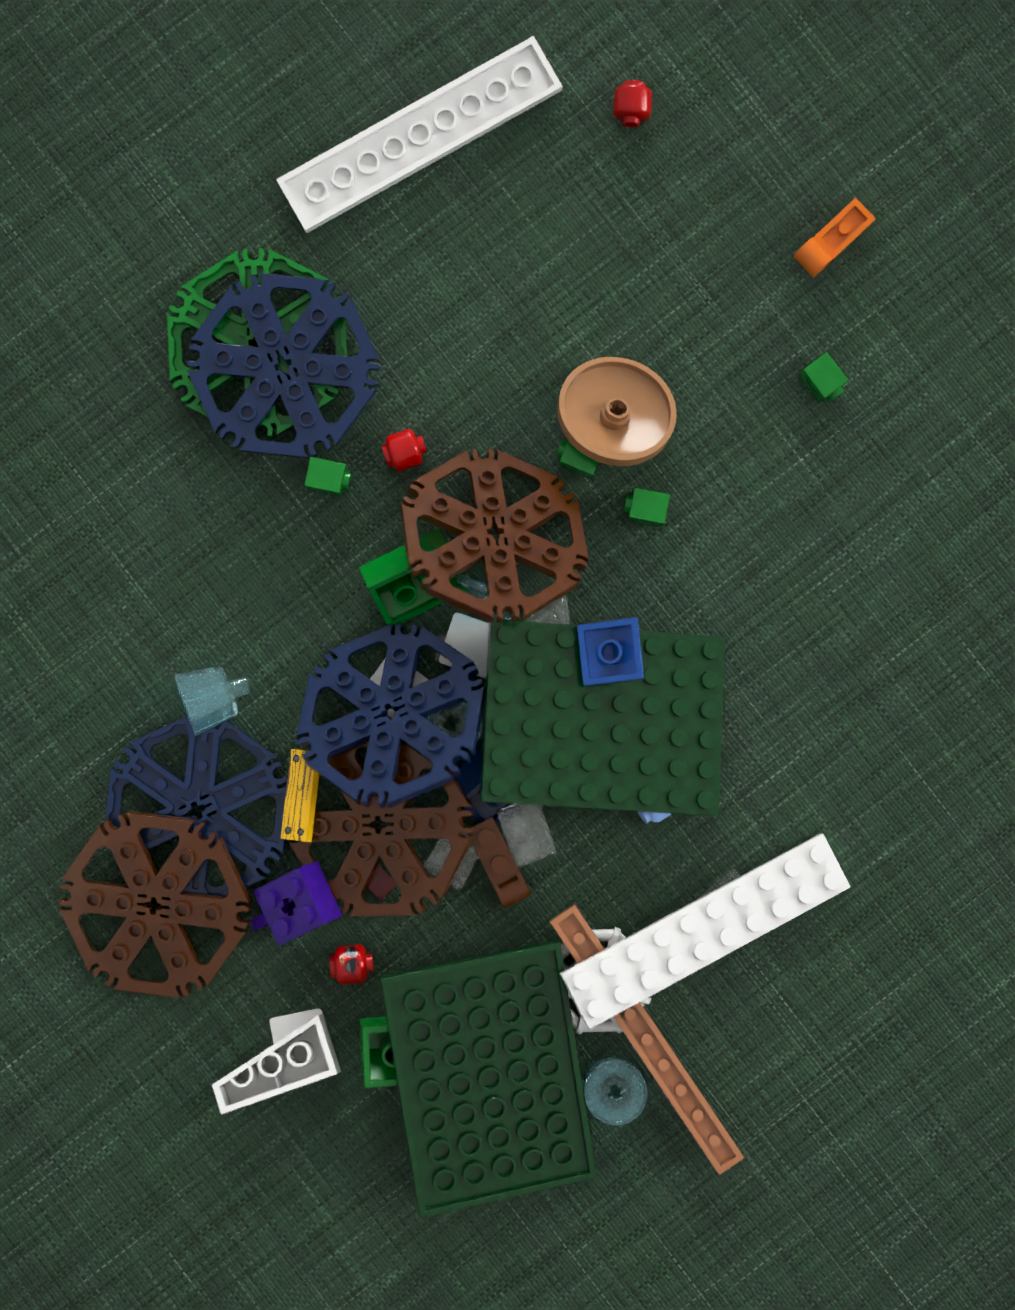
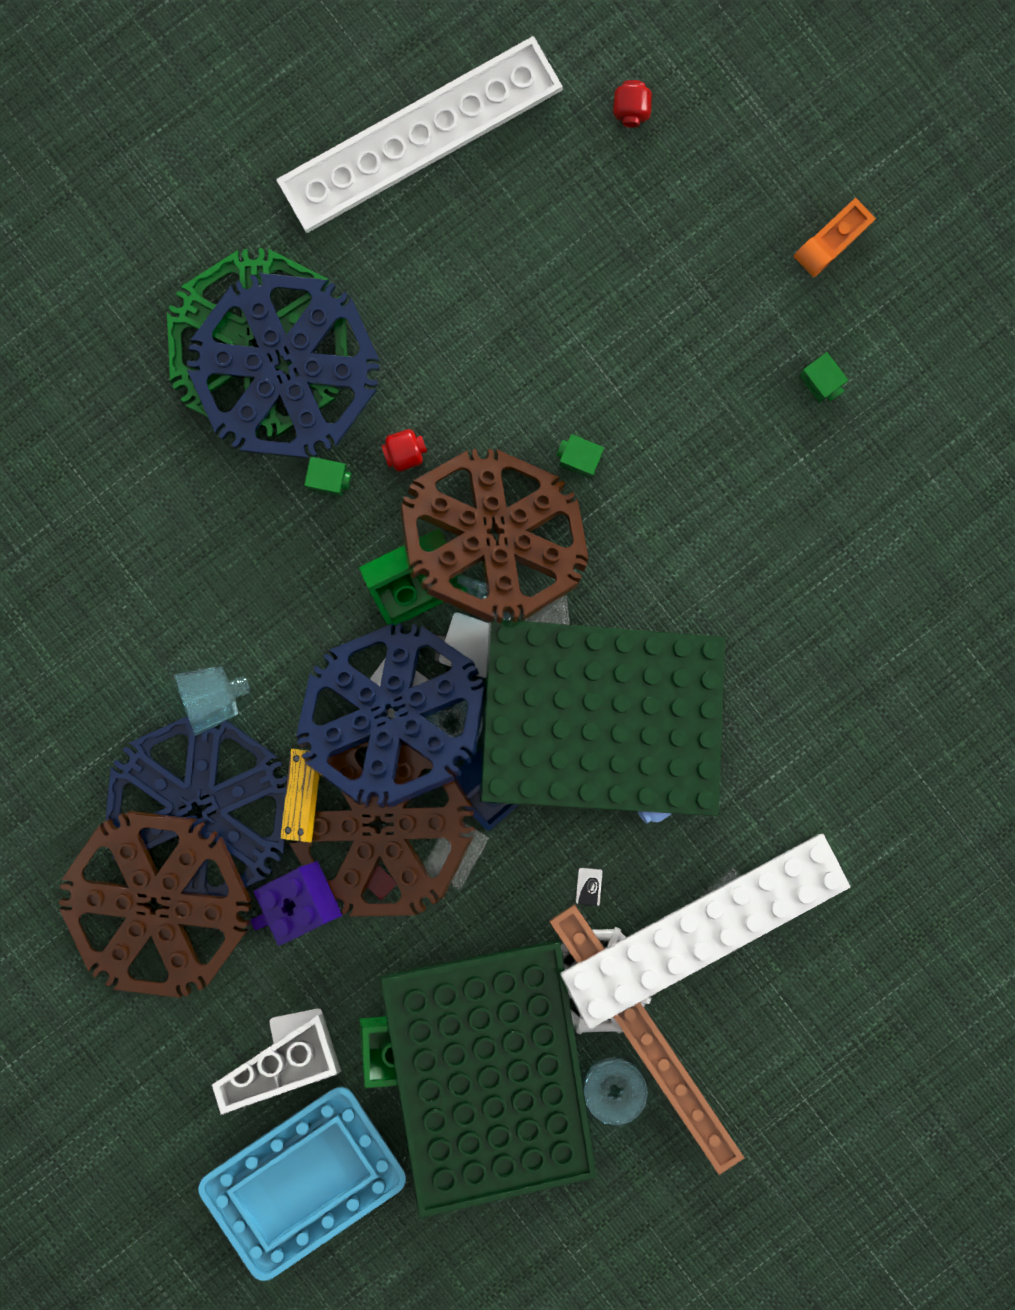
(302, 1183): none -> medium azure wedge
(351, 964): red head -> none
(499, 863): reddish brown plate -> none
(526, 833): clear plate -> none
(589, 886): none -> sticker
(610, 652): blue slope -> none
(616, 411): medium nougat dish -> none
(647, 507): green brick -> none

